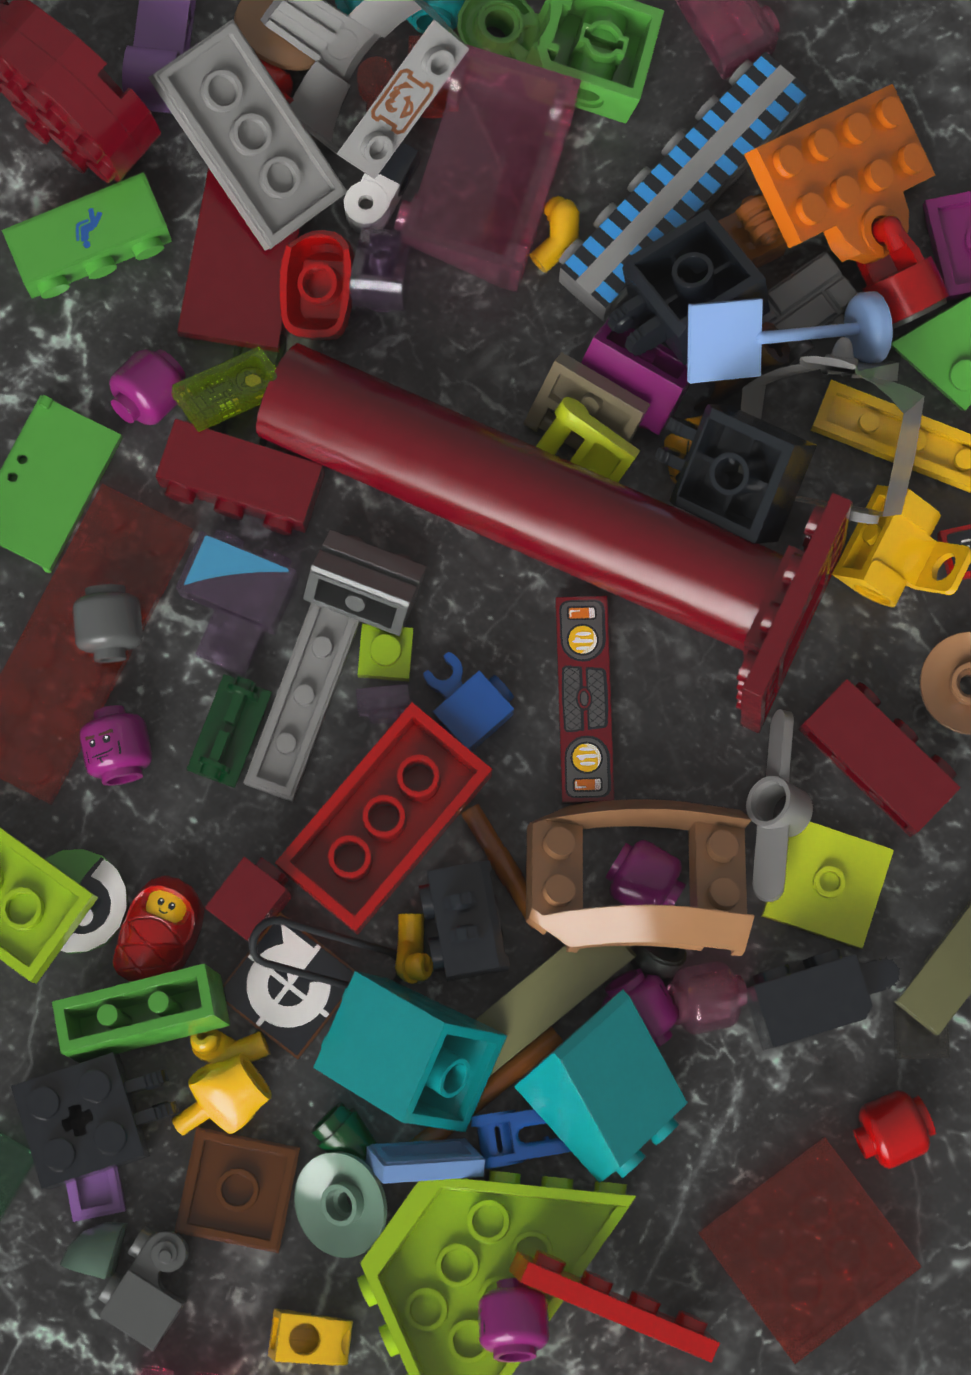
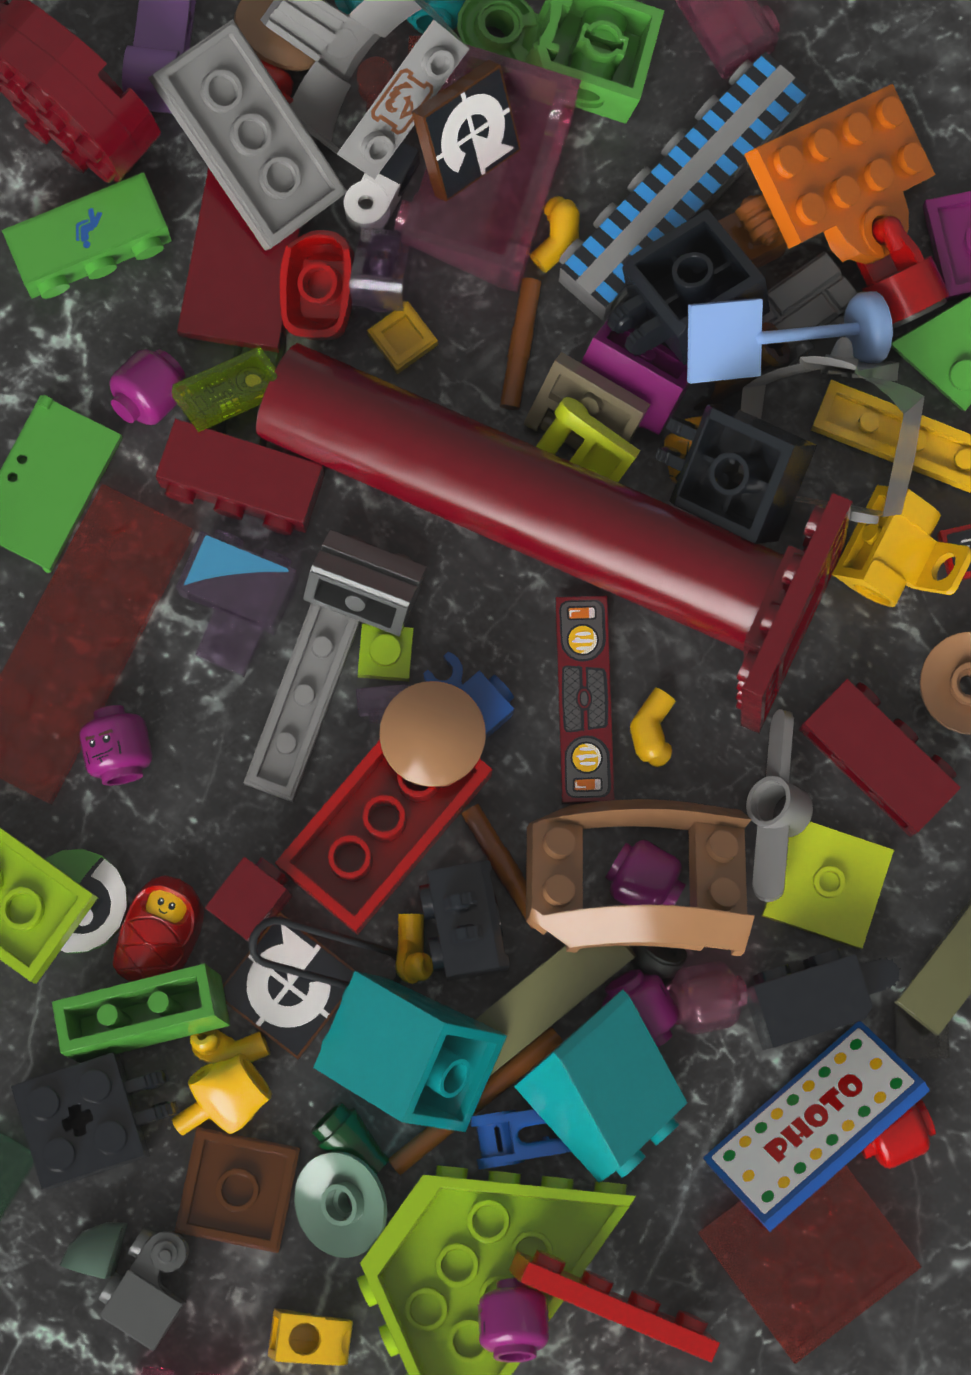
(96, 1195): medium lavender tile -> none
(107, 622): dark grey head -> none
(229, 730): dark green hinge -> none
(402, 338): none -> yellow tile
(424, 1160): medium blue tile -> none
(432, 733): none -> medium nougat dish
(466, 130): none -> tile
(520, 344): none -> dark orange piece
(647, 729): none -> yellow arm
(815, 1125): none -> tile

